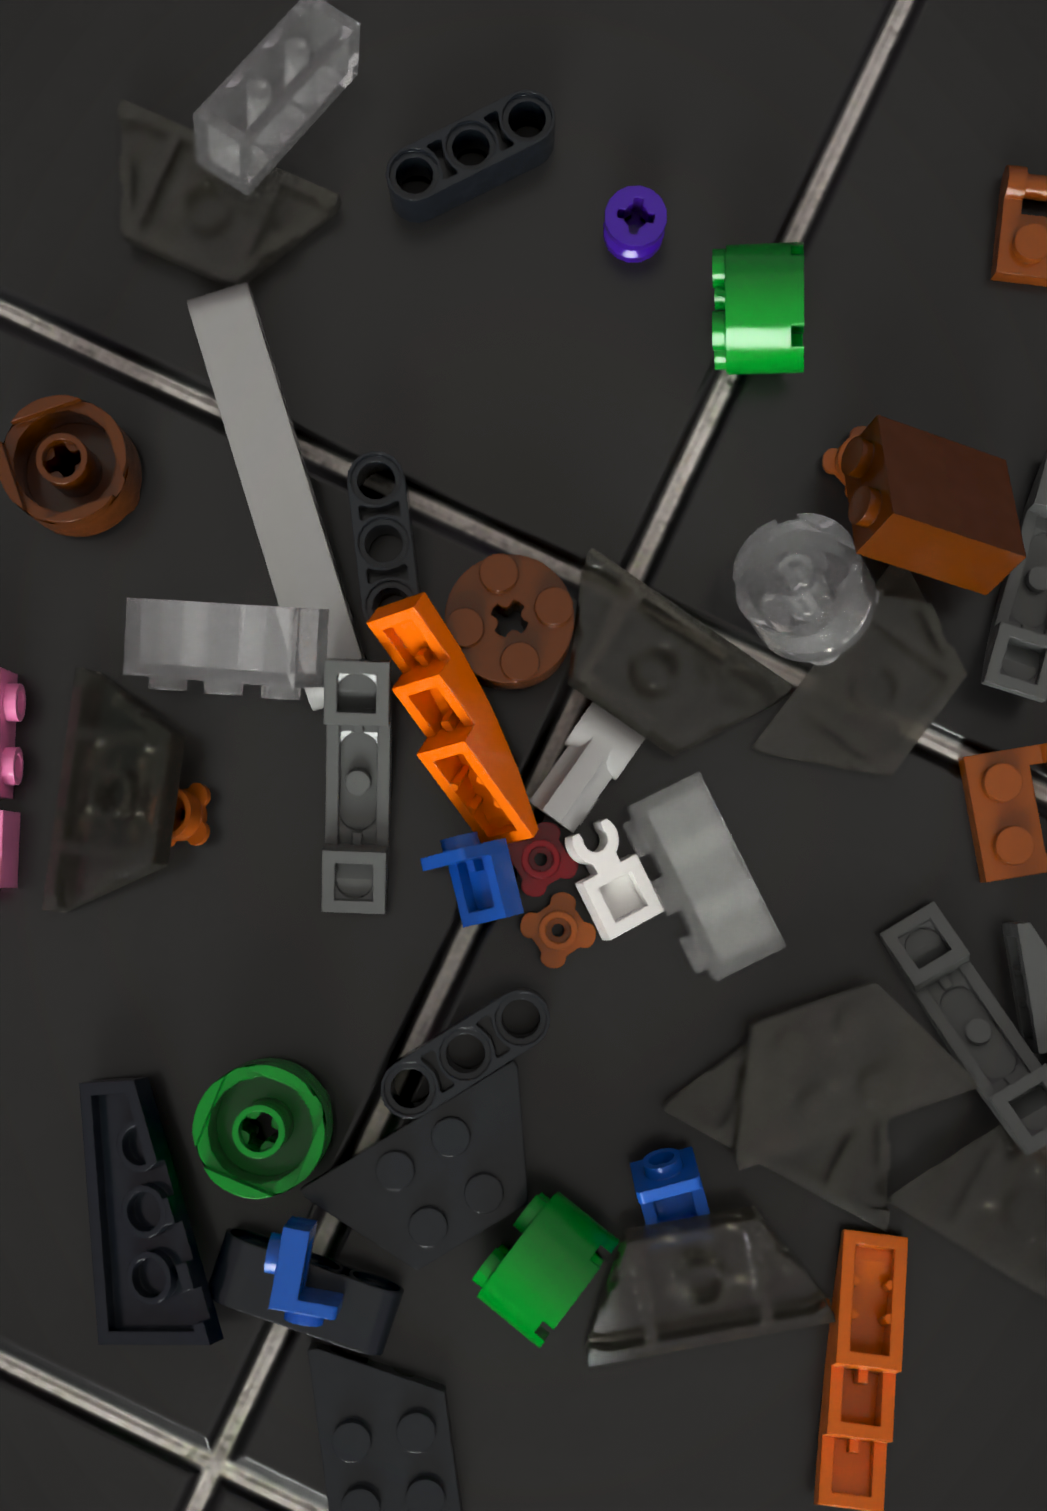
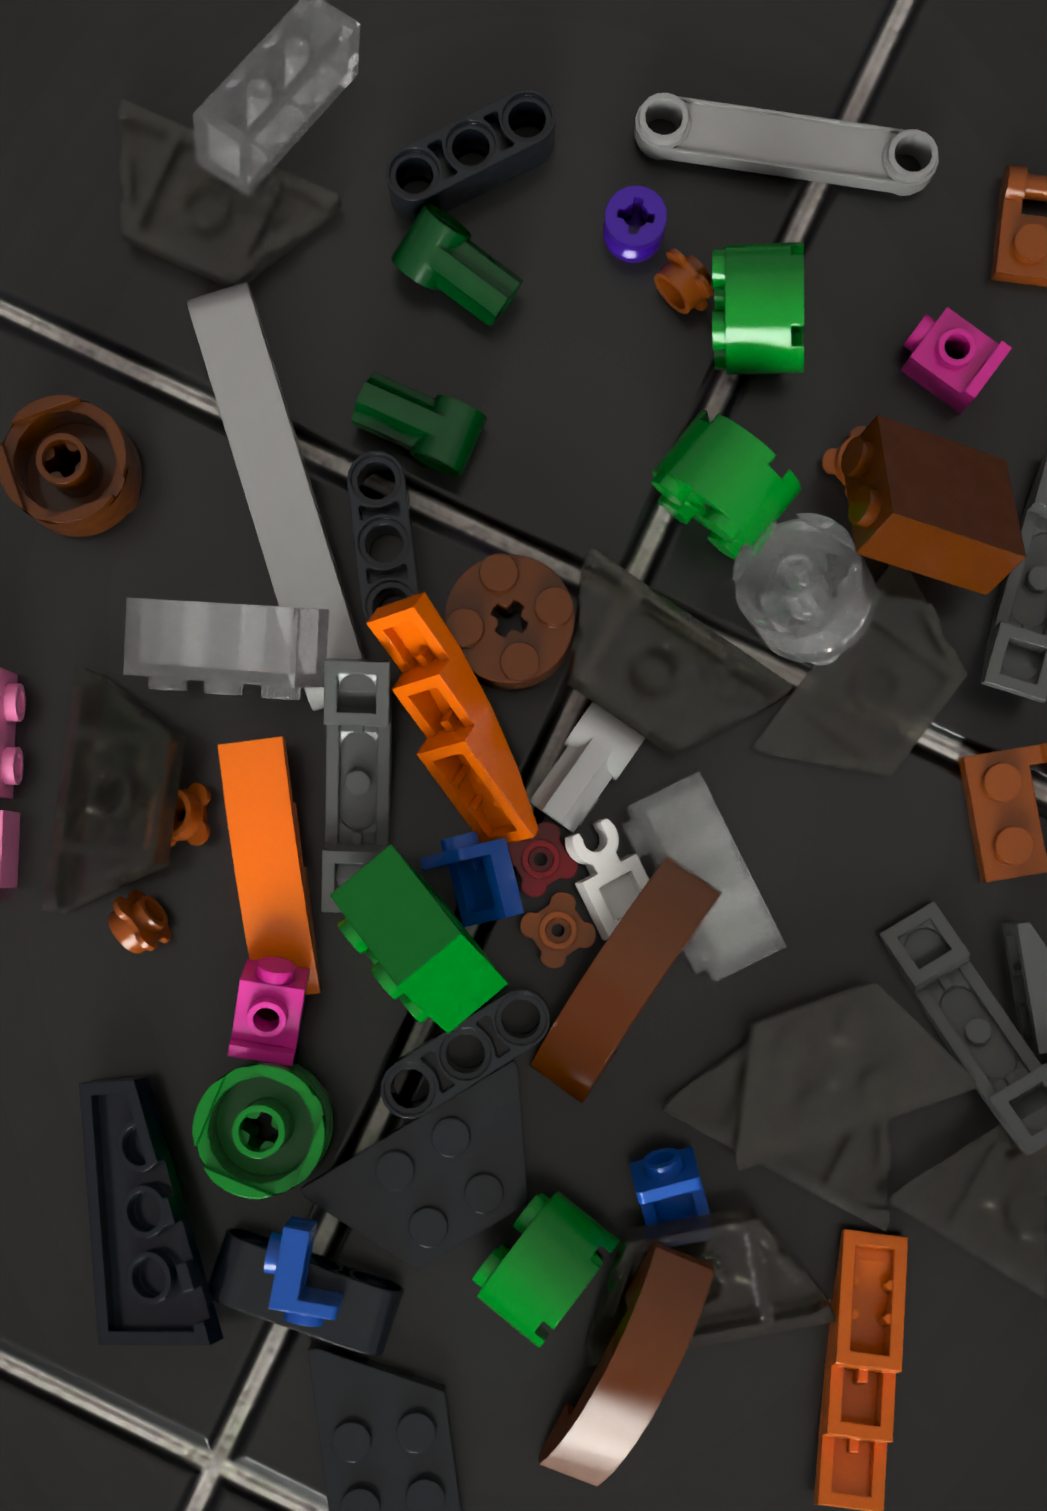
(139, 922): none -> dark orange plate
(266, 1033): none -> dark pink brick
(268, 854): none -> orange slope
(415, 942): none -> green brick
(435, 429): none -> dark green piece
(442, 256): none -> dark green piece
(624, 977): none -> reddish brown slope
(634, 1369): none -> reddish brown slope
(684, 282): none -> dark orange plate
(723, 482): none -> green brick
(786, 144): none -> light grey piece
(947, 378): none -> dark pink brick

